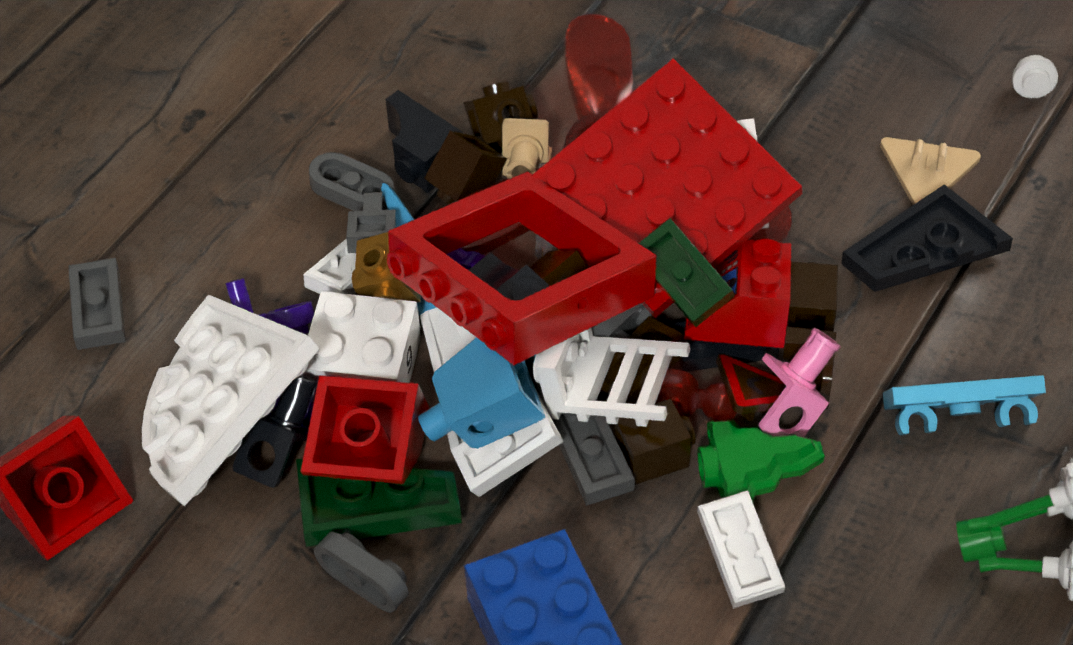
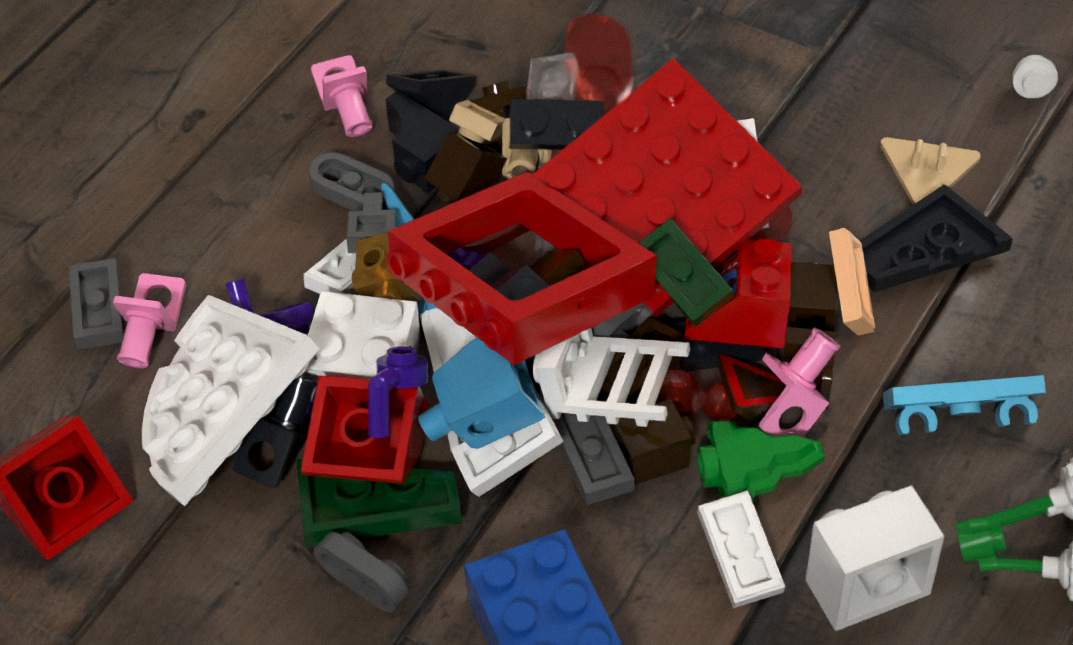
(146, 316): none -> bright pink bracket
(344, 91): none -> bright pink bracket
(397, 369): none -> dark purple plate
(434, 89): none -> black slope
(476, 122): none -> tan plate
(550, 122): none -> black plate
(553, 77): none -> clear plate
(852, 281): none -> light nougat tile
(873, 557): none -> white brick

